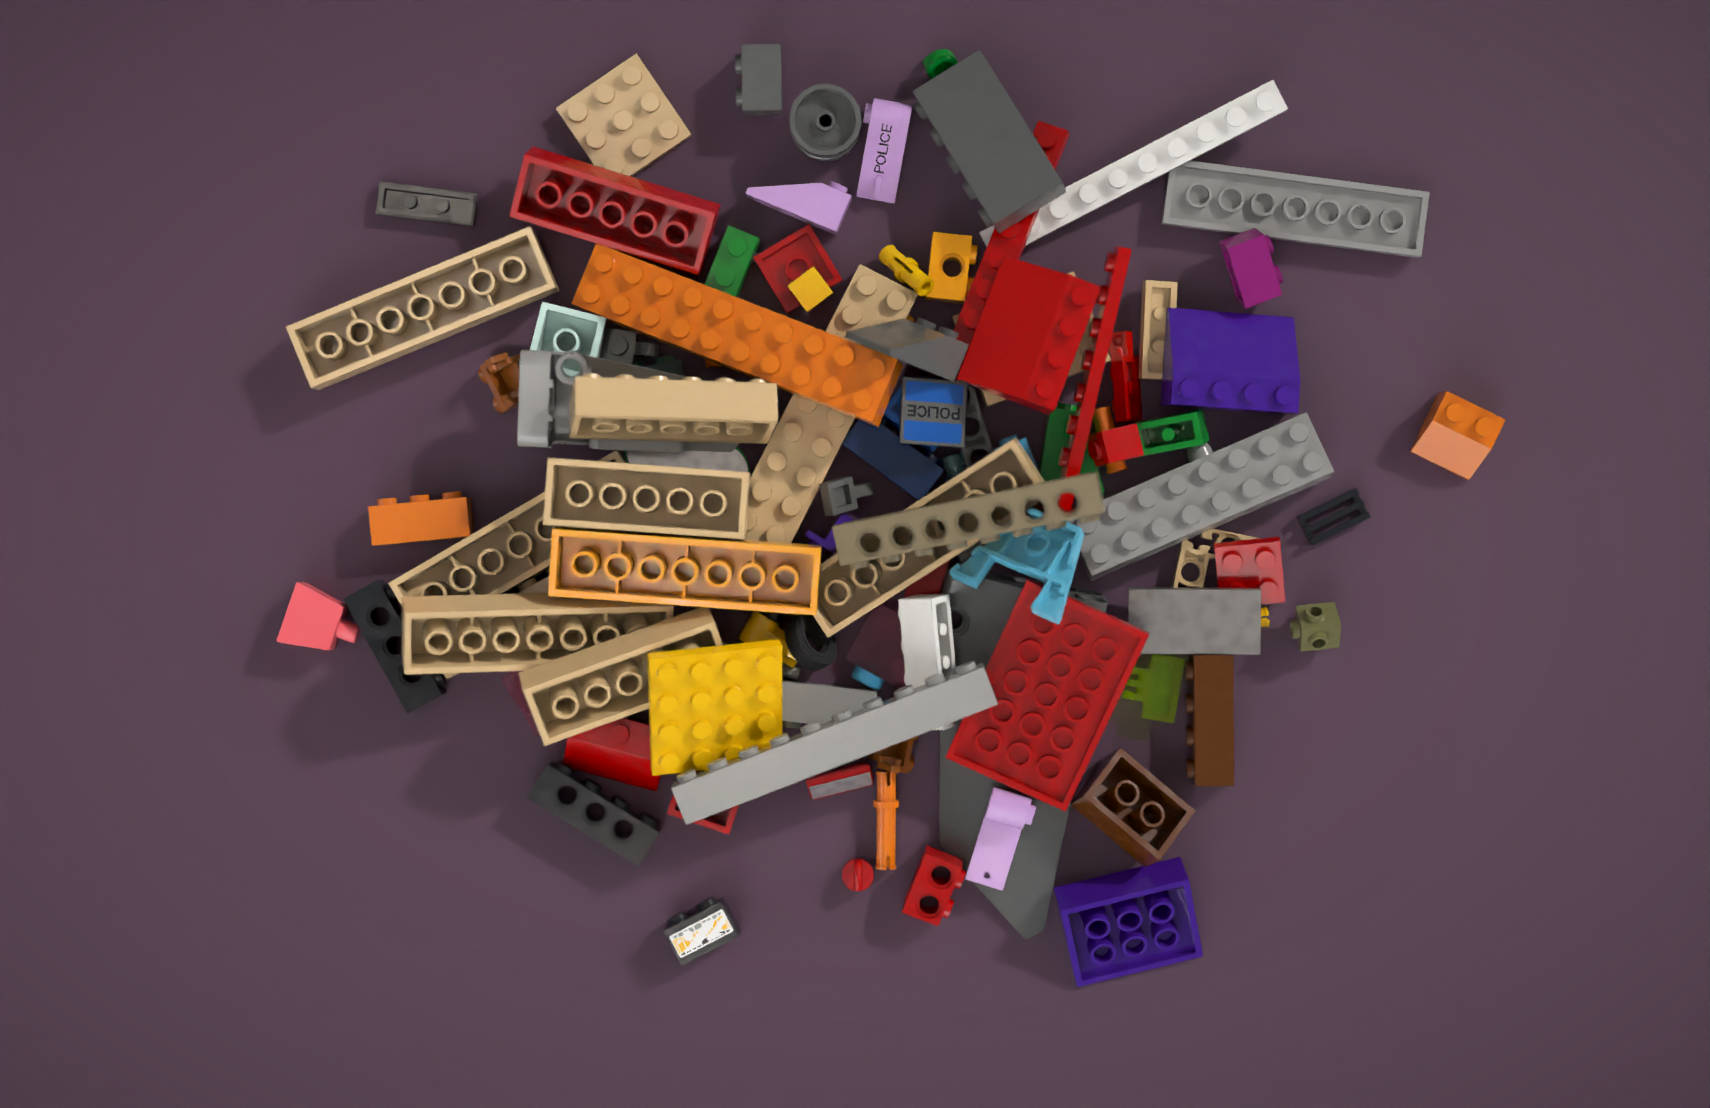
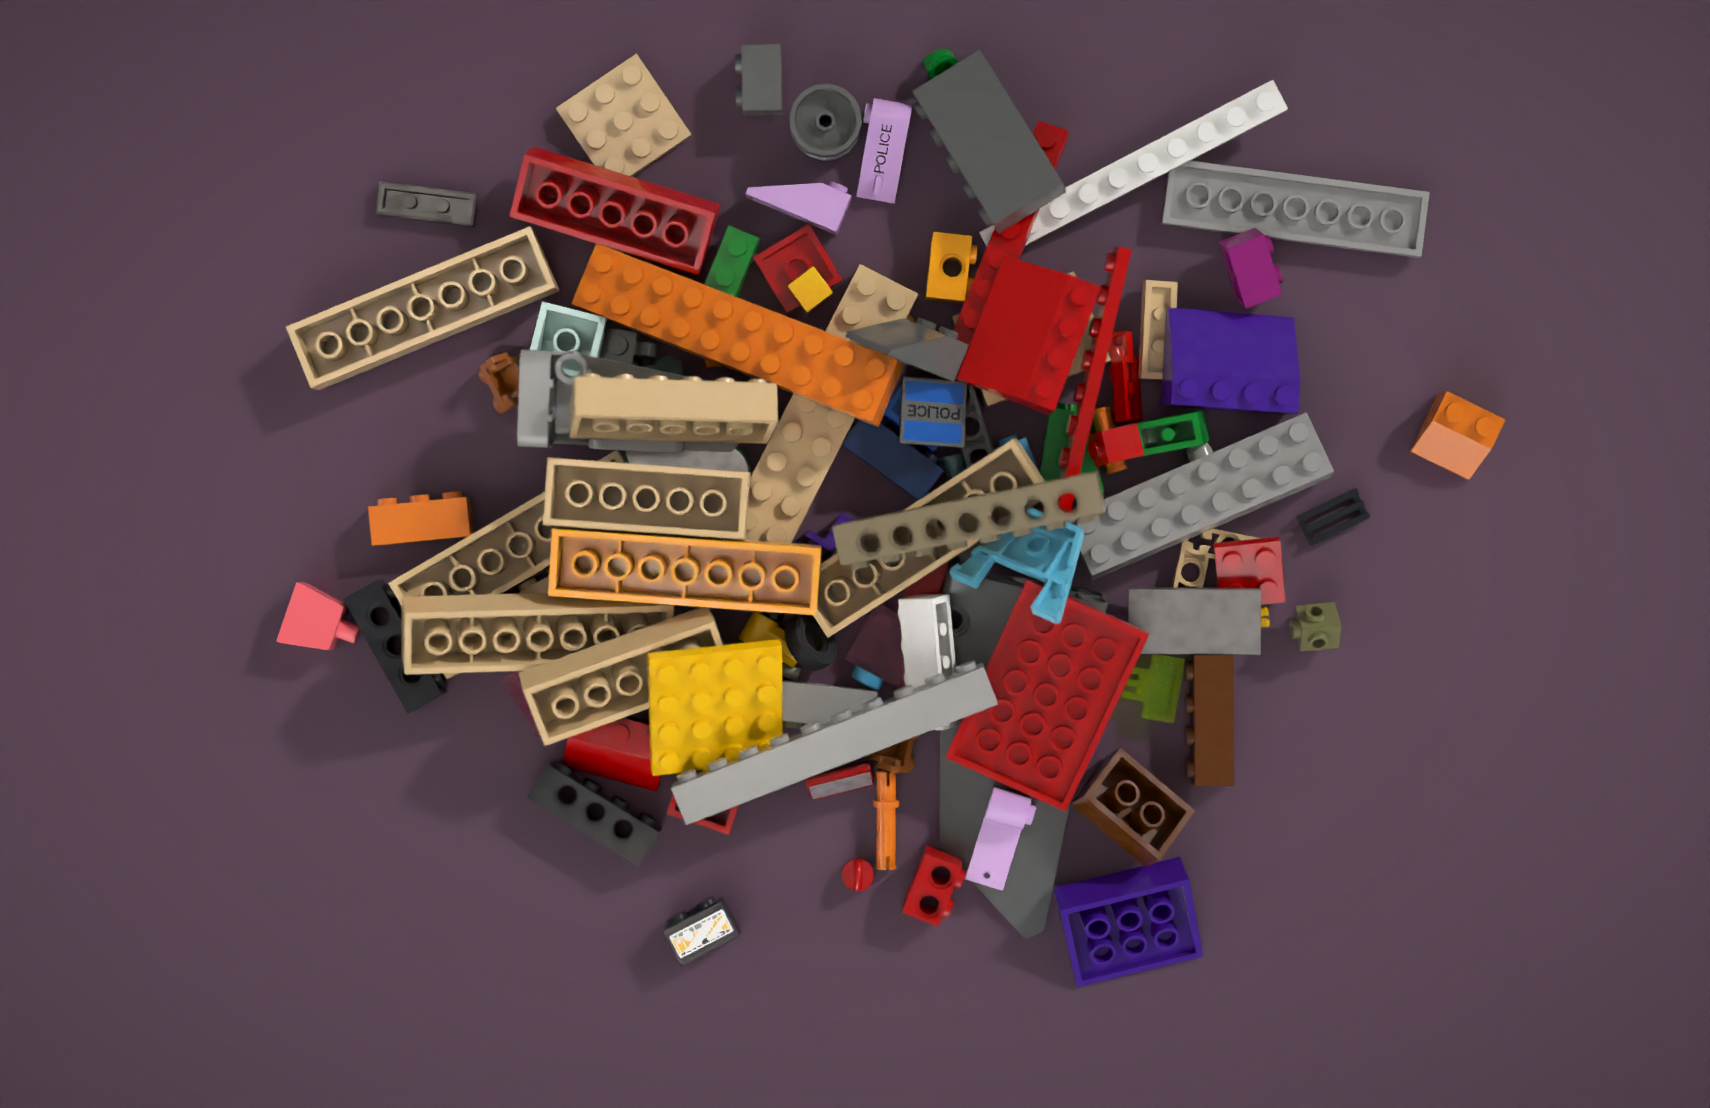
(842, 494): dark grey plate -> none
(906, 270): yellow pin -> none

